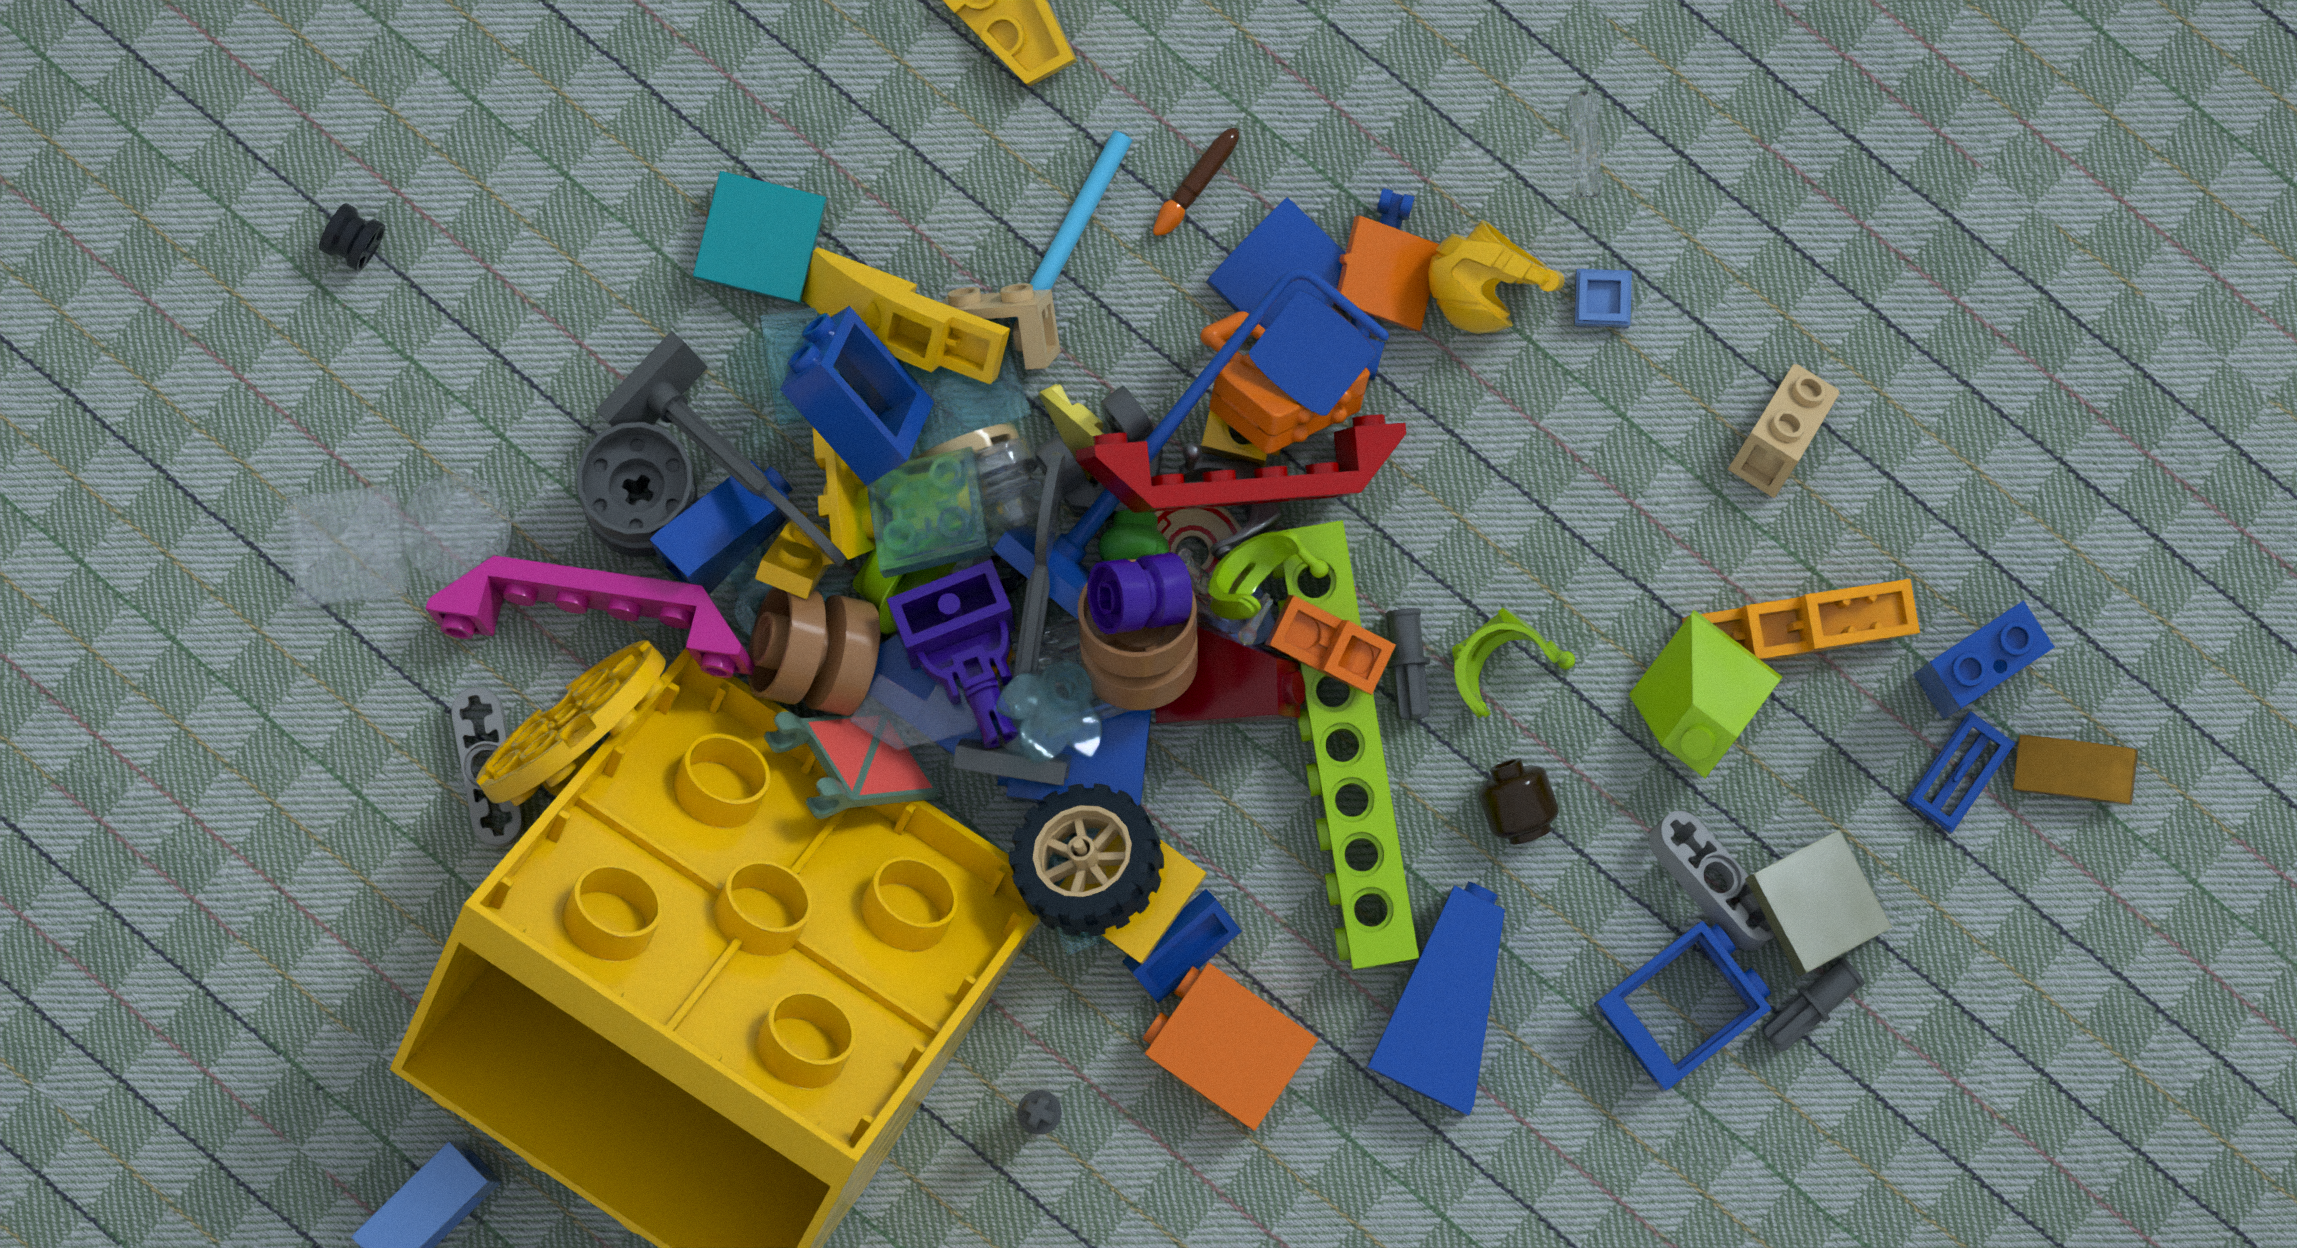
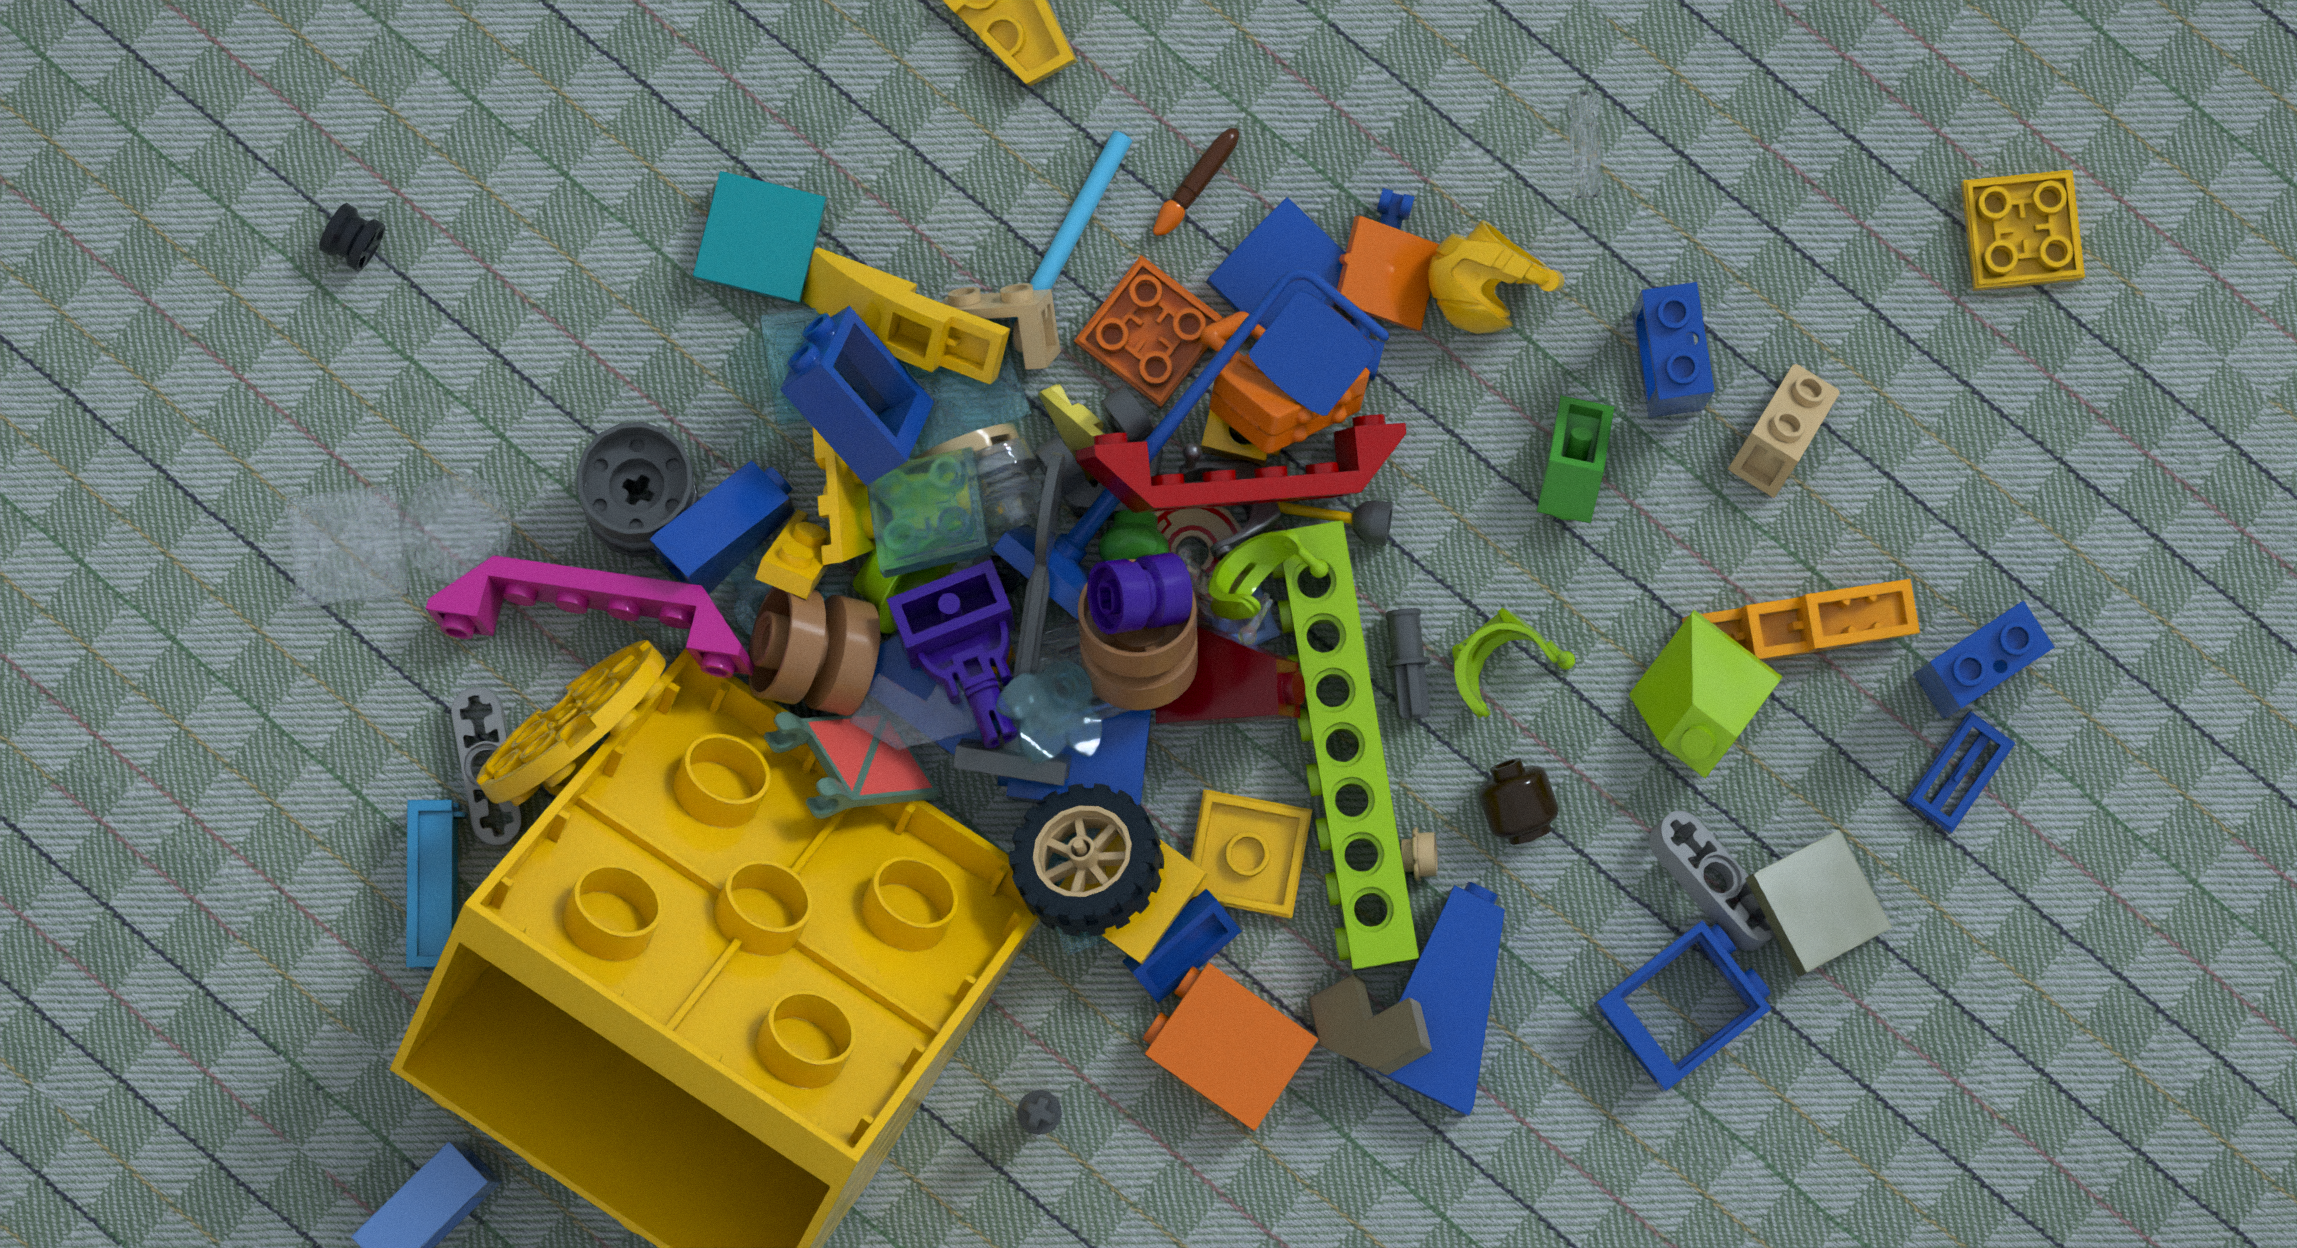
(431, 879): none -> dark azure container
(657, 392): dark grey piece -> none
(1148, 332): none -> orange tile
(1250, 852): none -> yellow tile
(1330, 644): orange slope -> none
(1369, 520): none -> dark grey hinge
(1378, 1041): none -> dark tan tile
(1420, 854): none -> tan plate
(1575, 459): none -> bright green slope
(1602, 298): medium blue tile -> none
(1672, 367): none -> blue window
(1812, 1005): dark grey axle -> none
(2022, 230): none -> yellow tile
(2075, 769): pearl gold slope -> none

